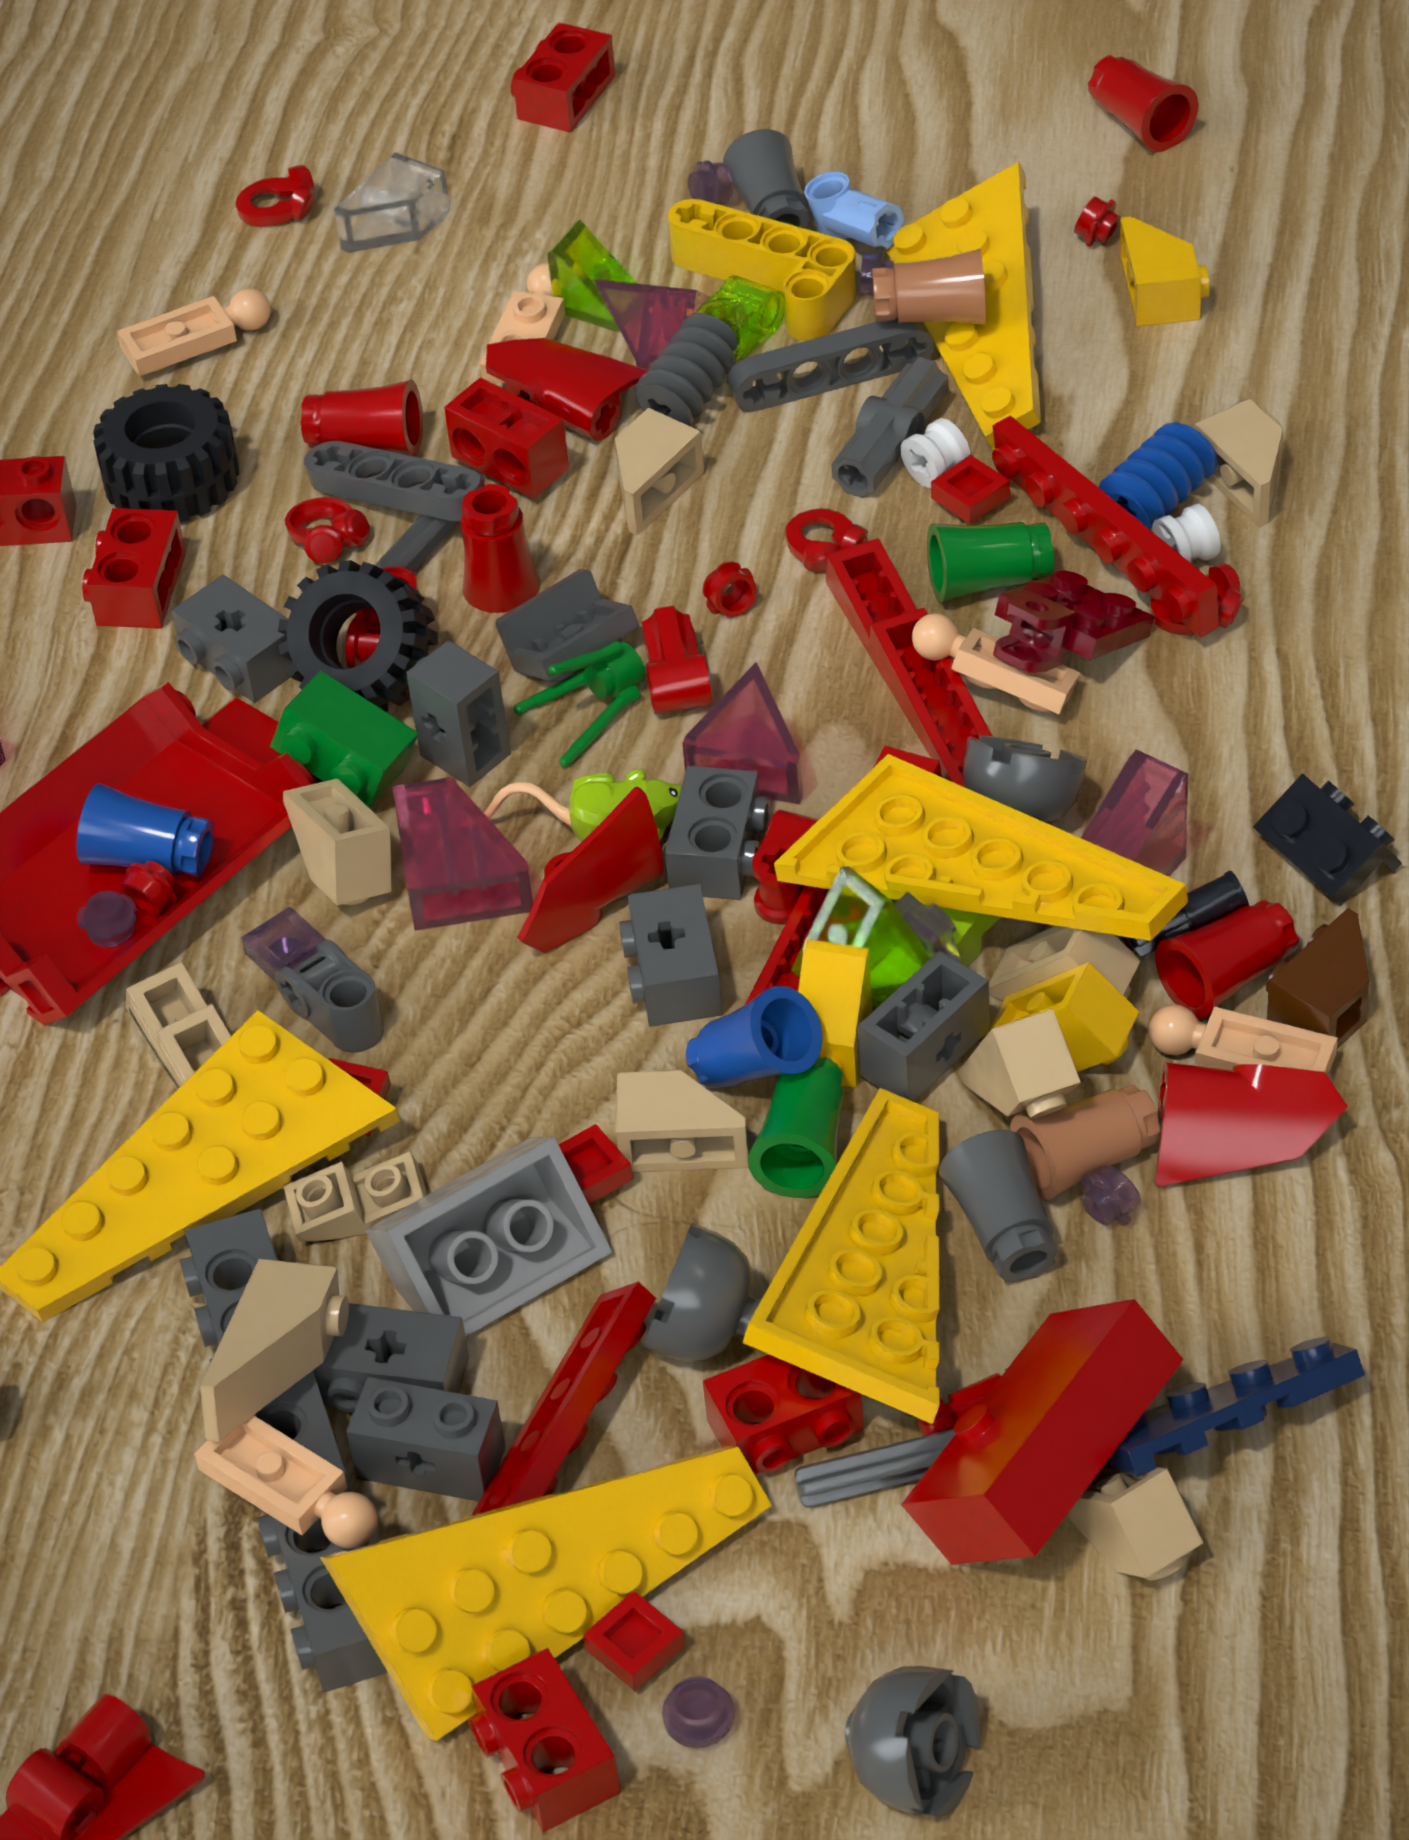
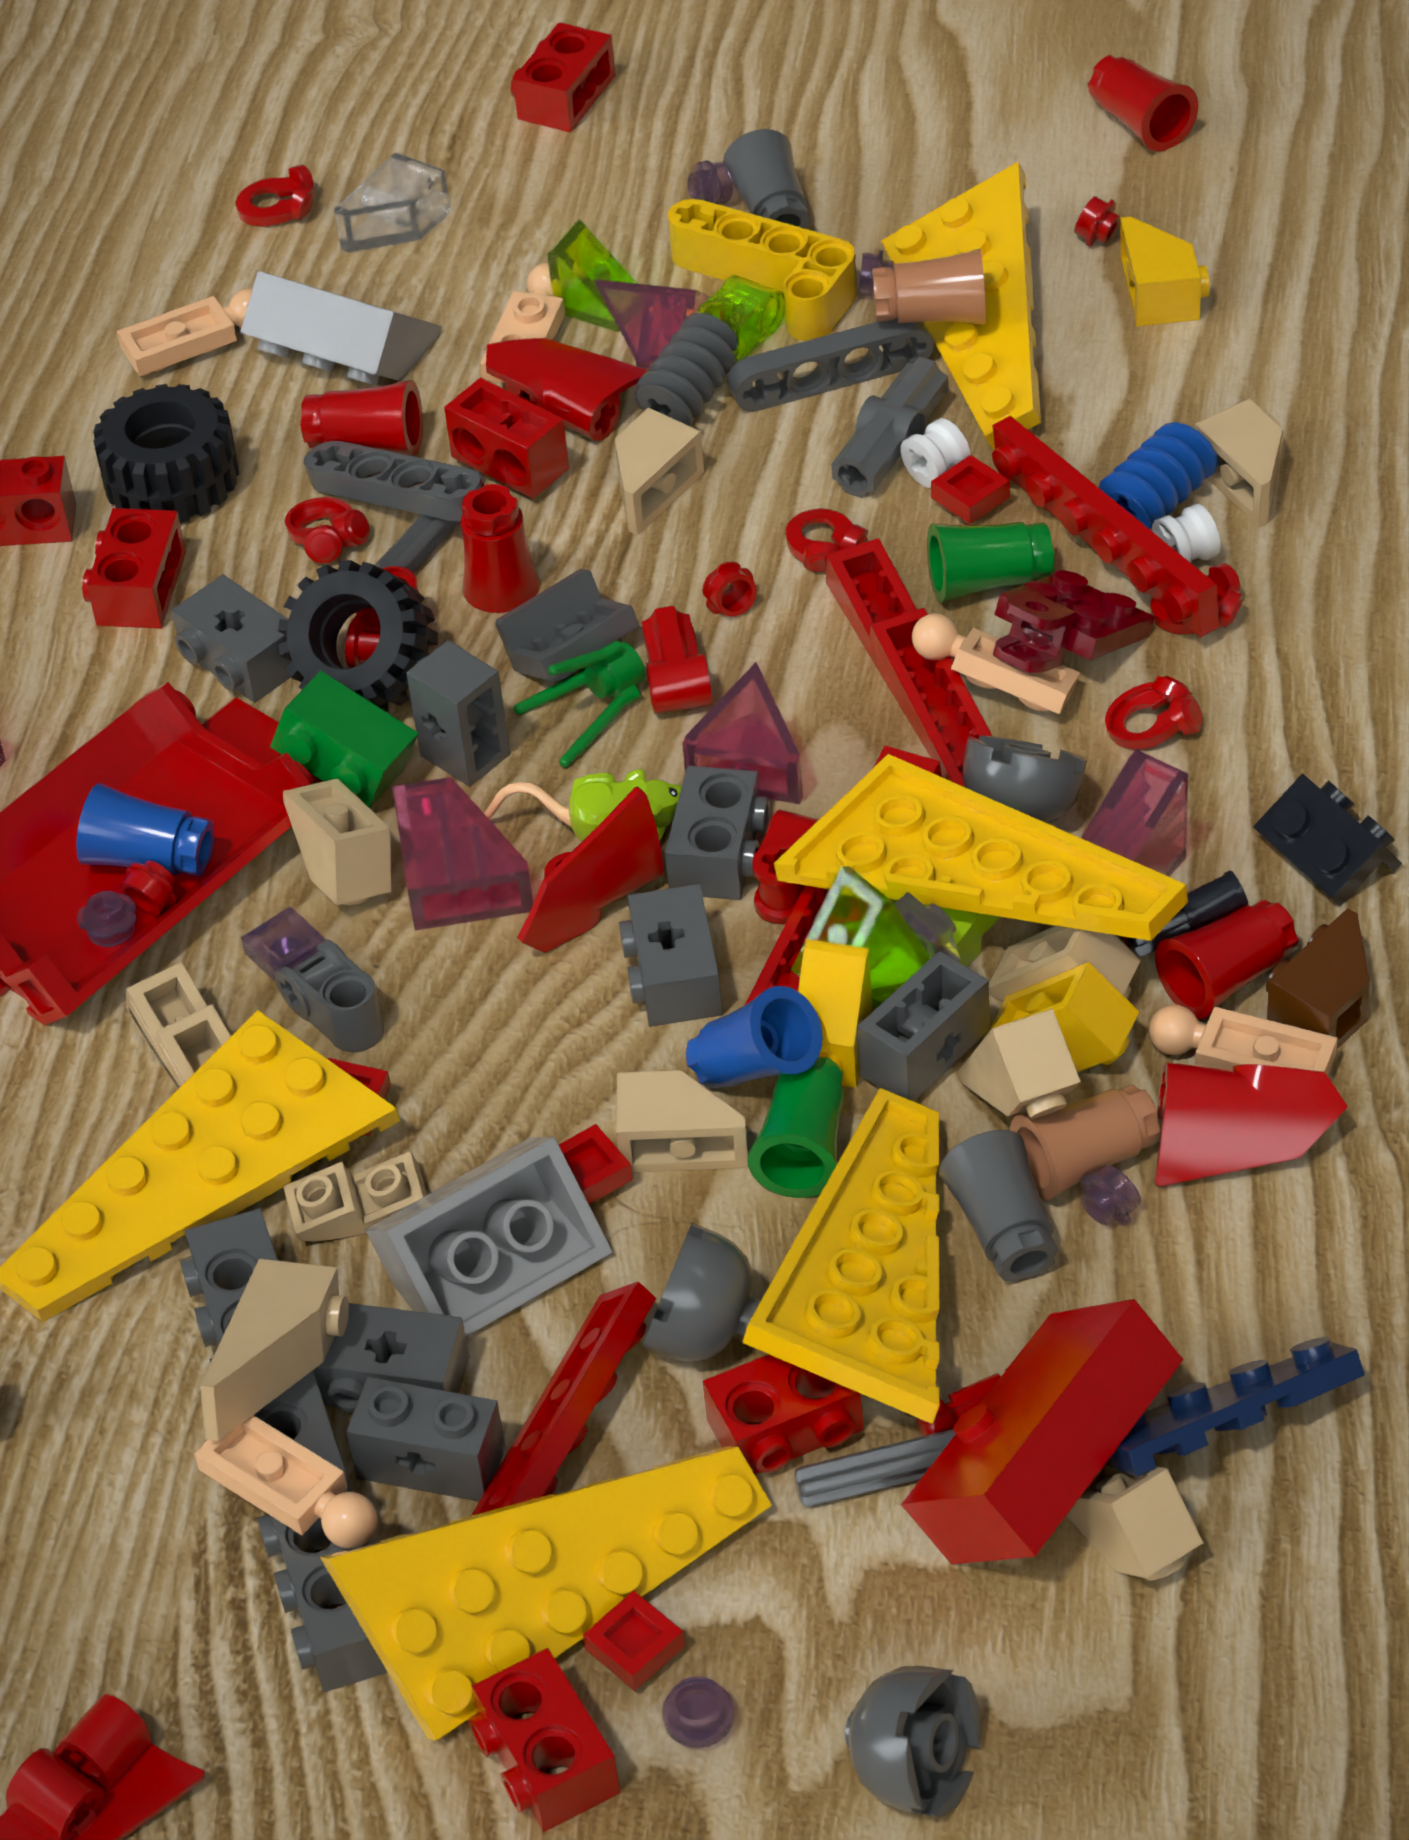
(334, 330): none -> slope
(850, 213): light blue piece -> none
(1183, 713): none -> red piece

